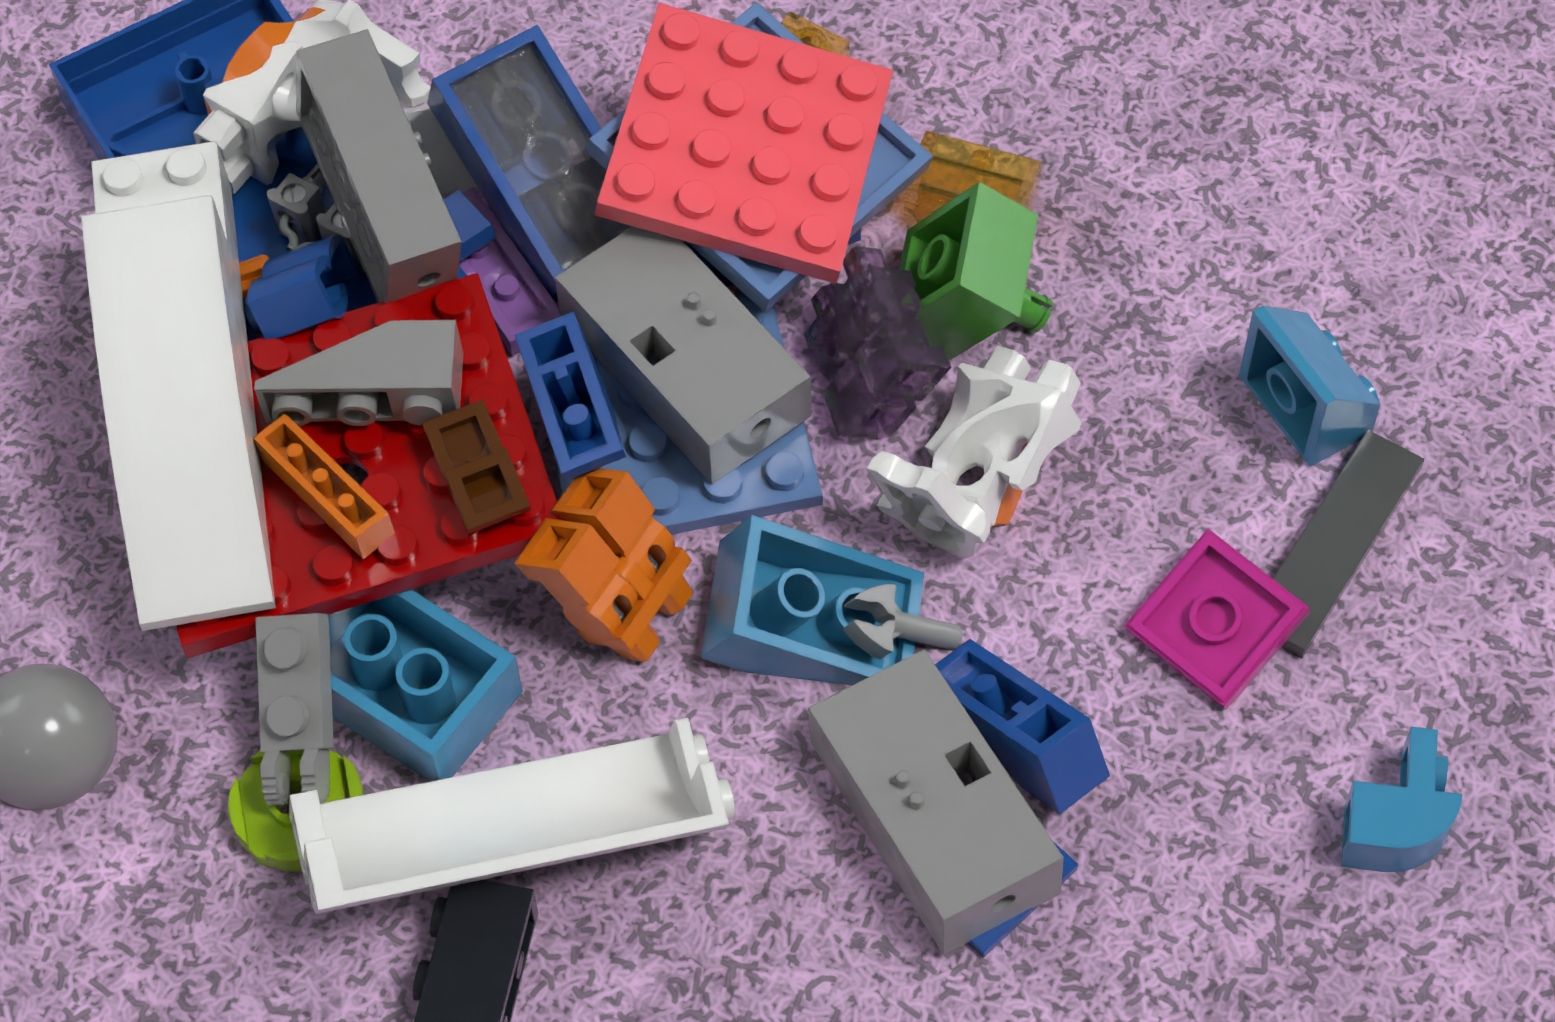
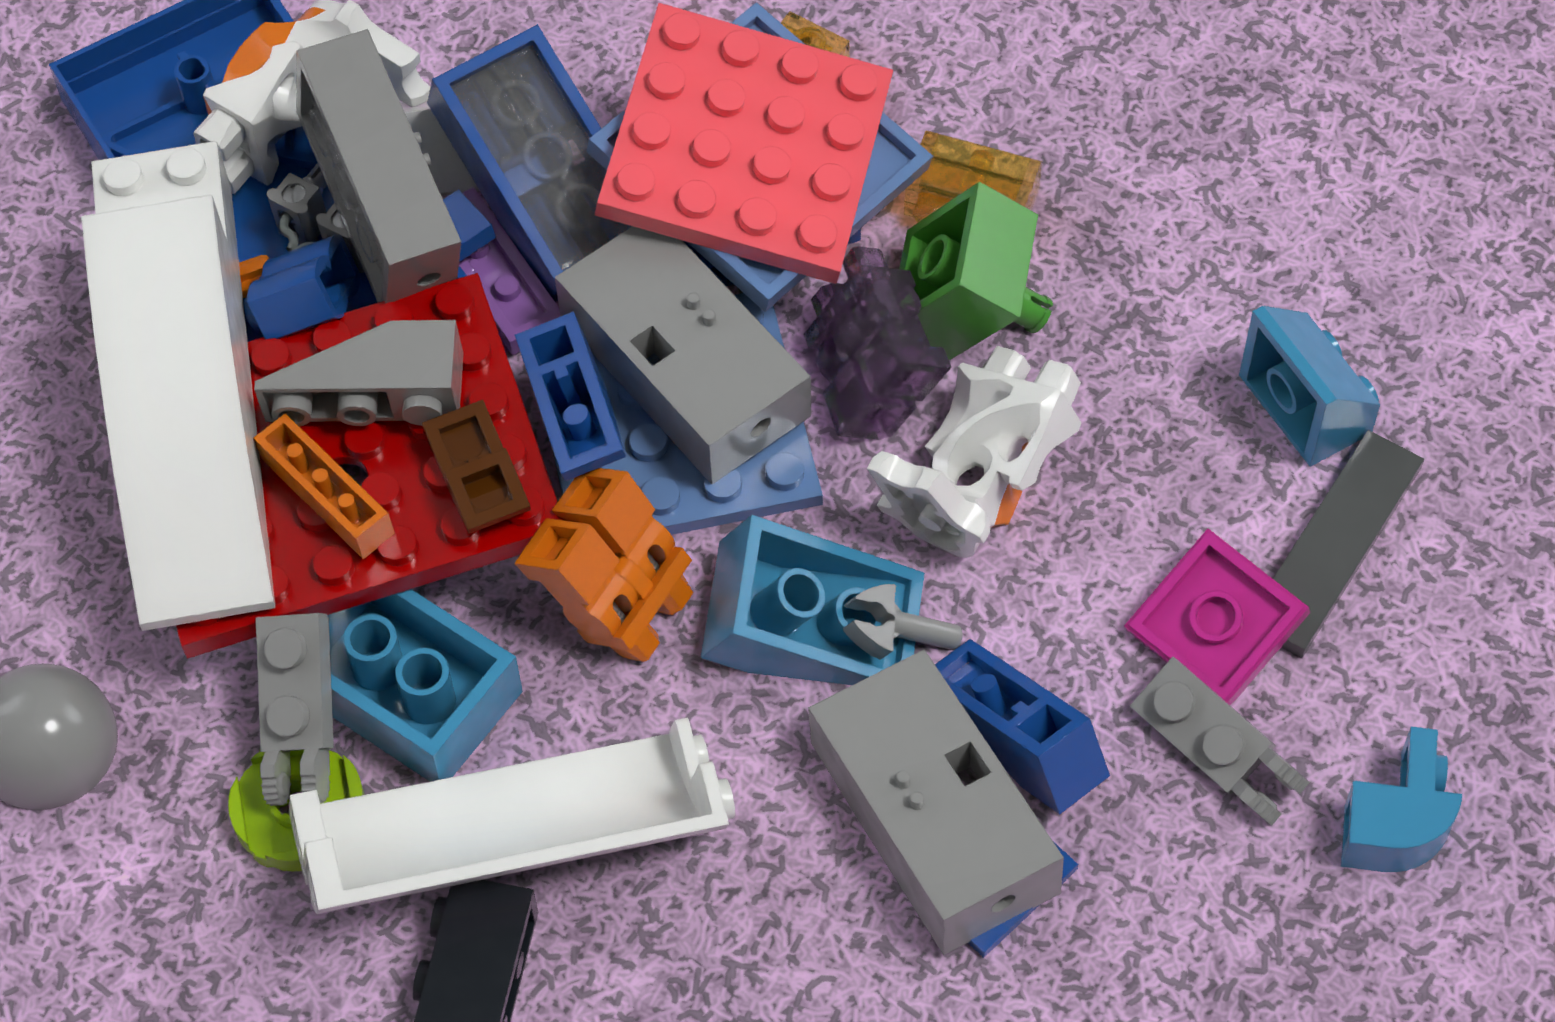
(1214, 736): none -> light grey hinge

